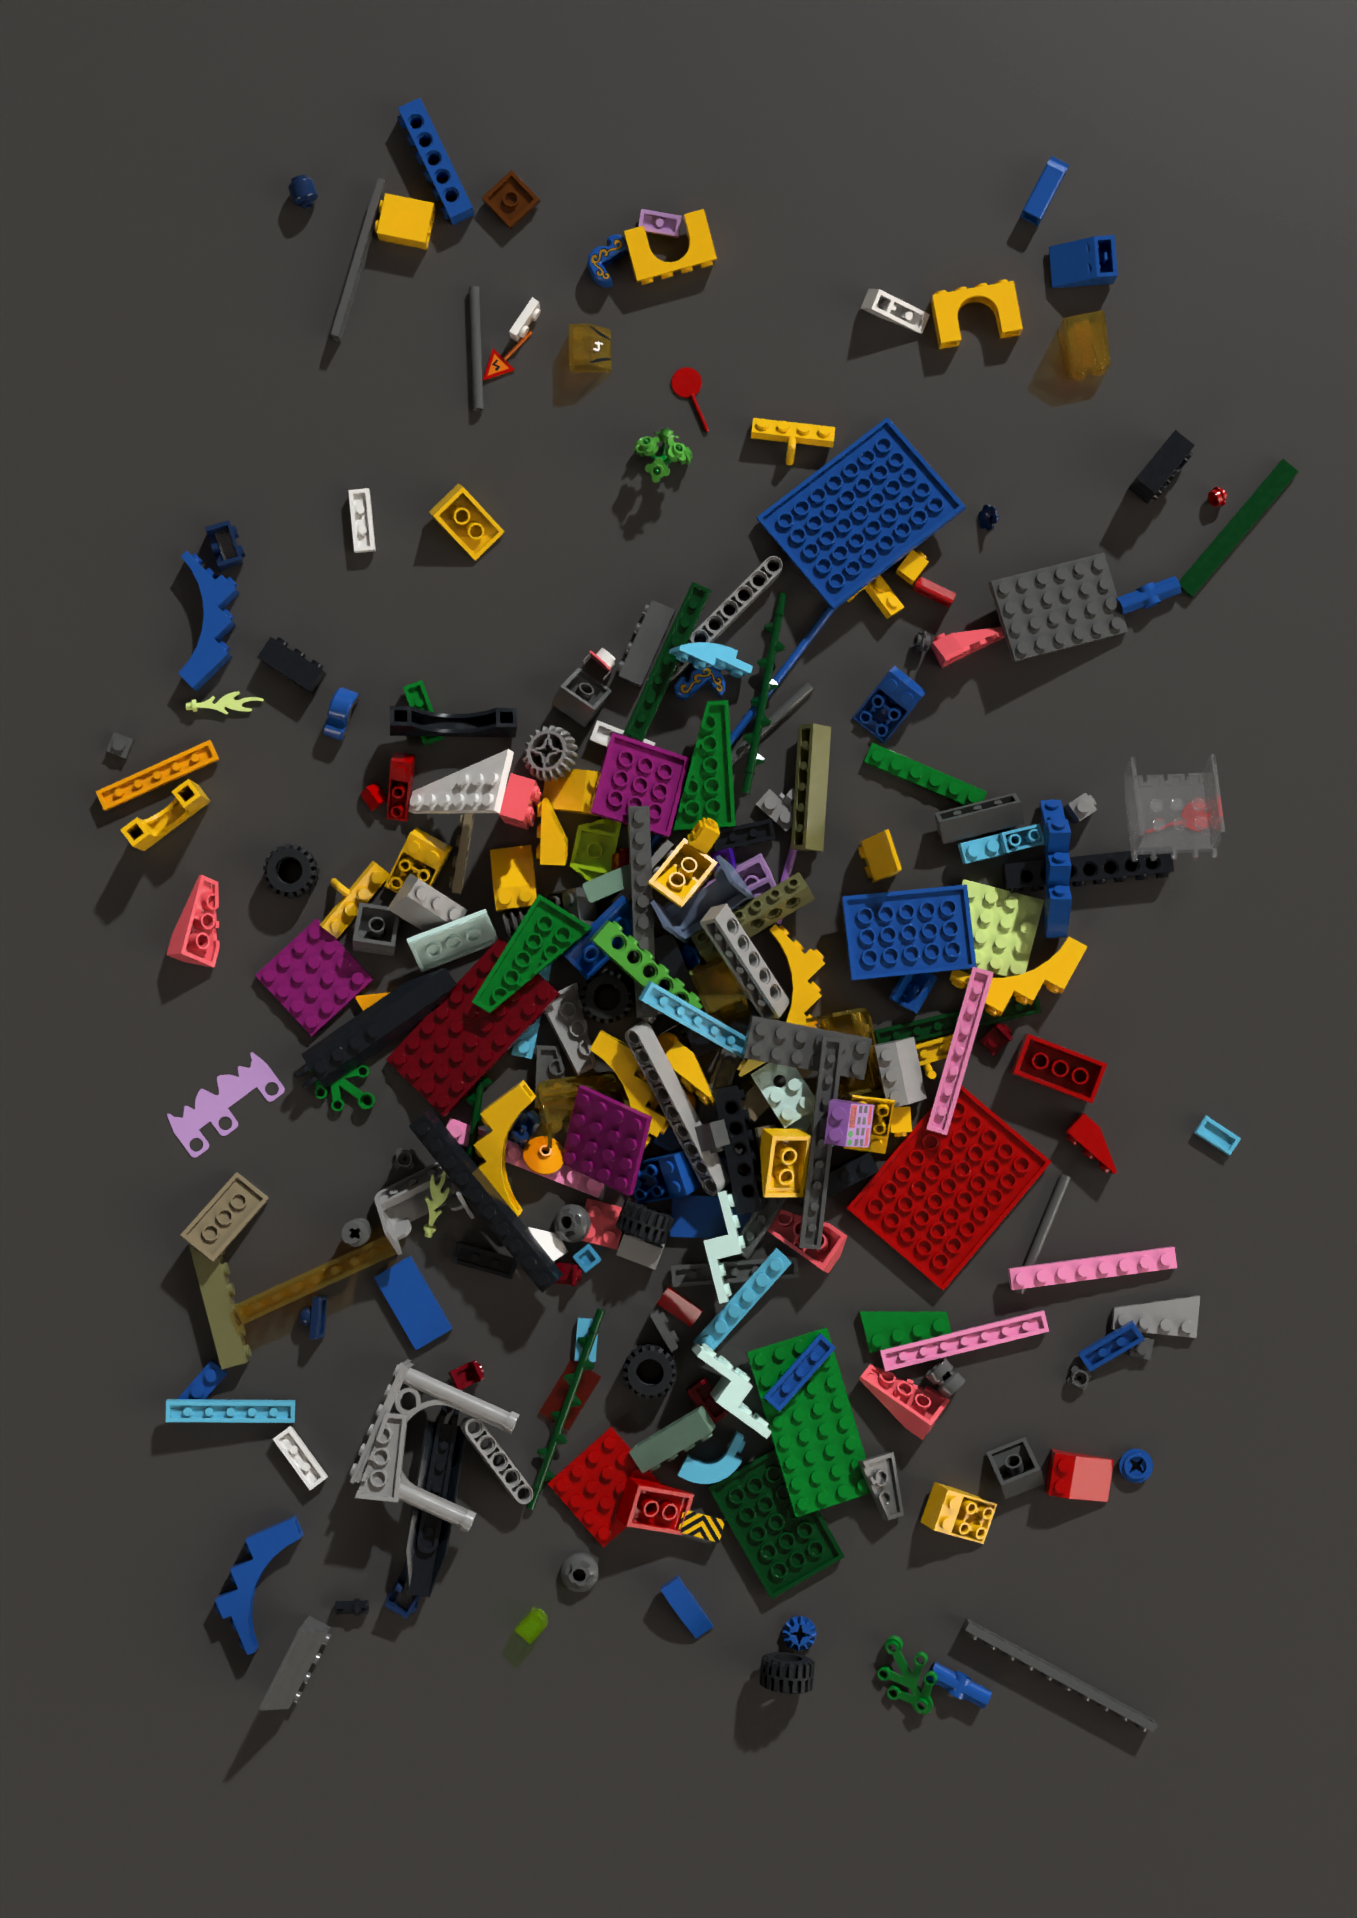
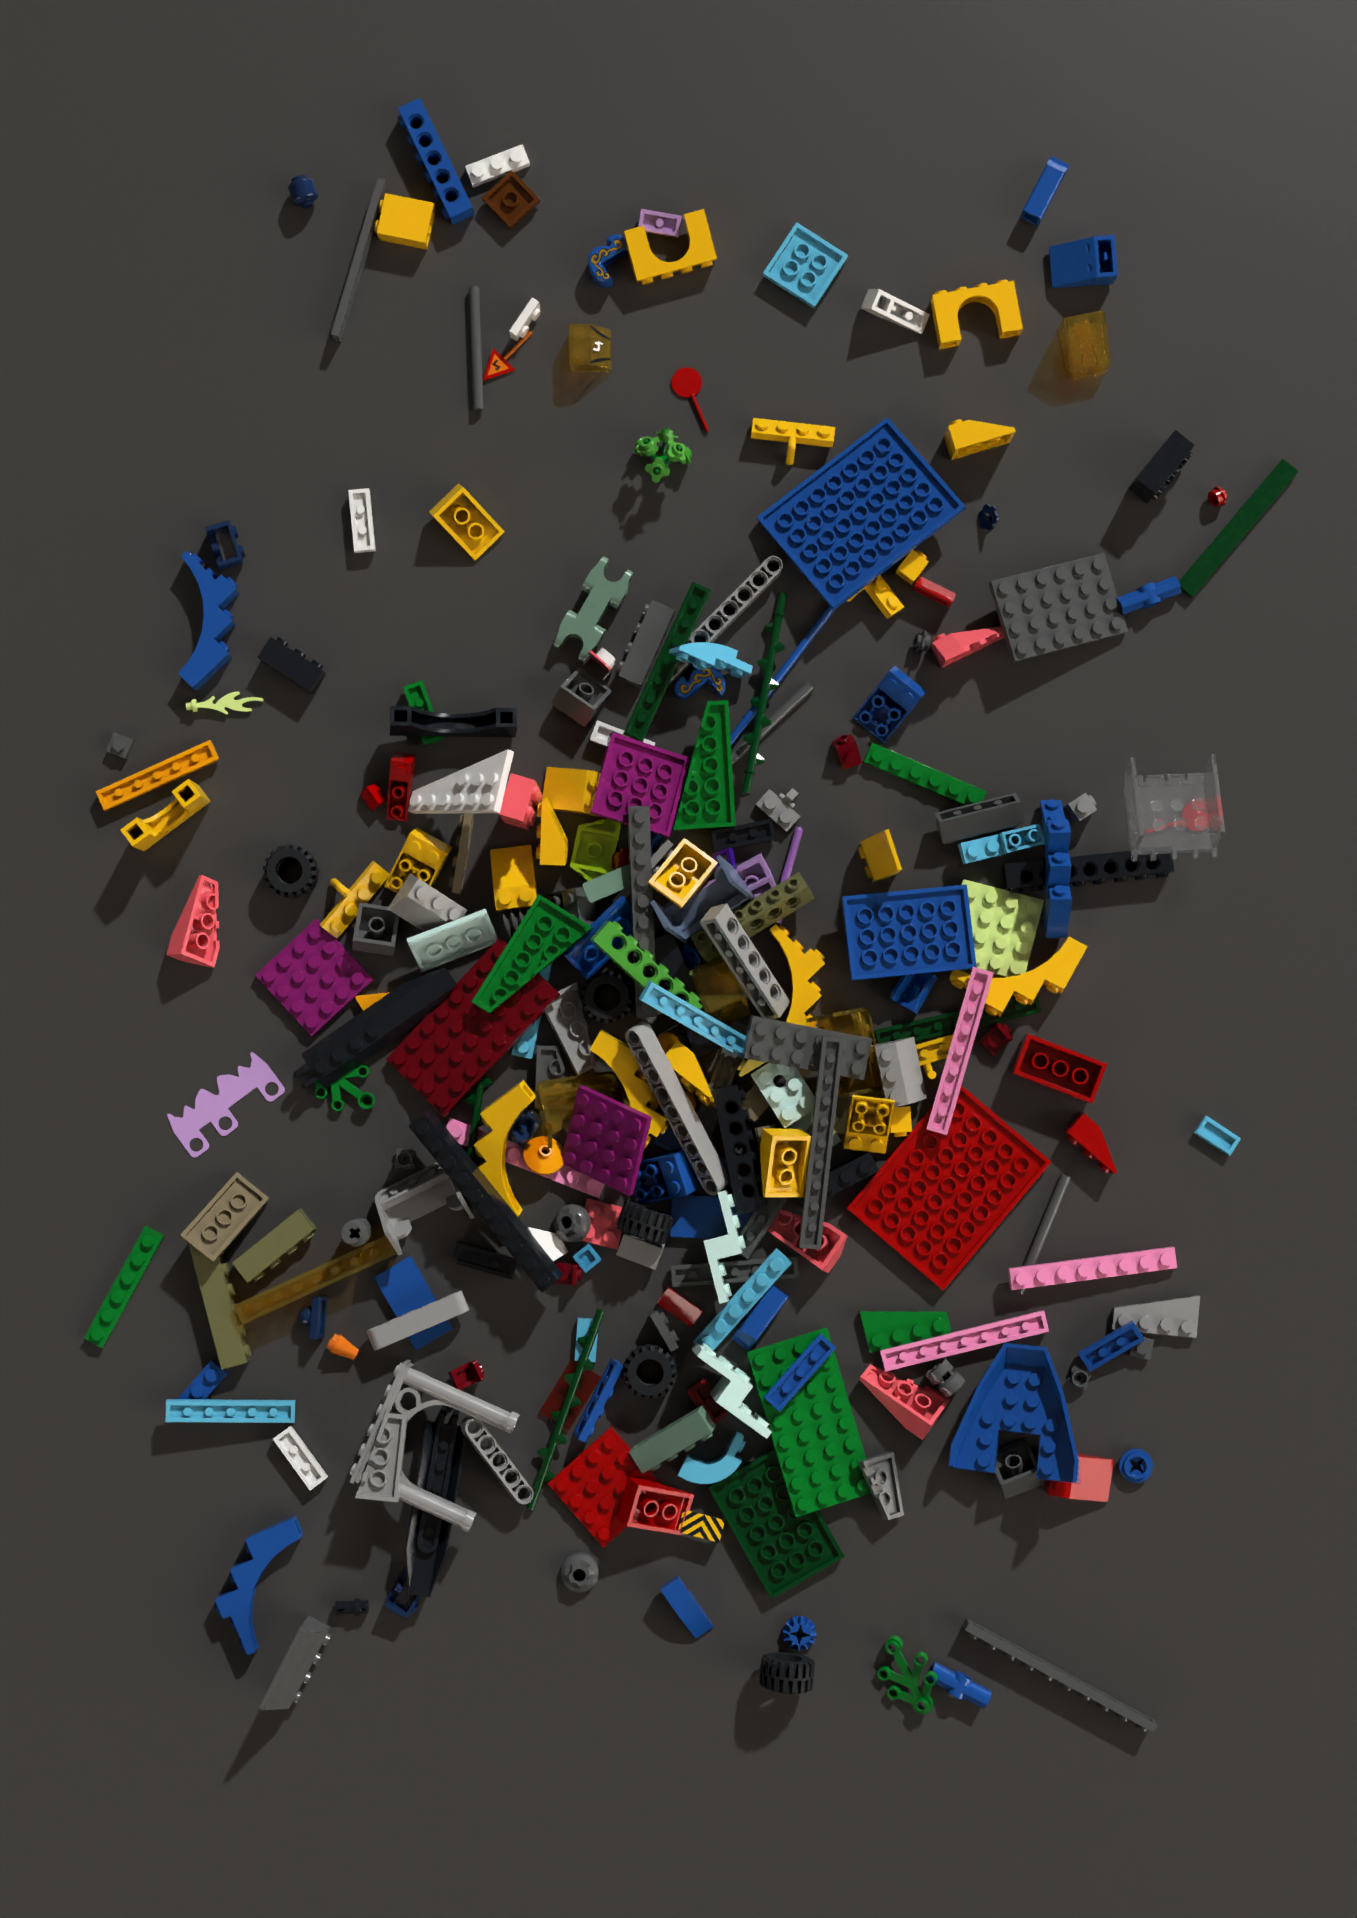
(124, 1287): none -> green plate
(274, 1245): none -> olive brick
(340, 713): blue animal -> none
(341, 1346): none -> orange cone
(417, 1320): none -> light grey beam
(438, 1198): yellowish green piece -> none
(497, 165): none -> white plate
(532, 1624): clear neon green brick -> none
(554, 760): light grey gear -> none
(596, 1404): none -> blue plate
(601, 595): none -> sand green piece
(704, 835): yellow window -> none
(712, 1136): dark grey brick -> none
(760, 1317): none -> blue piece
(805, 265): none -> medium azure plate
(810, 788): olive brick -> none
(847, 751): none -> dark red bracket
(849, 1123): medium lavender slope -> none
(958, 1513): yellow slope -> none
(974, 436): none -> yellow slope
(1020, 1397): none -> blue piece

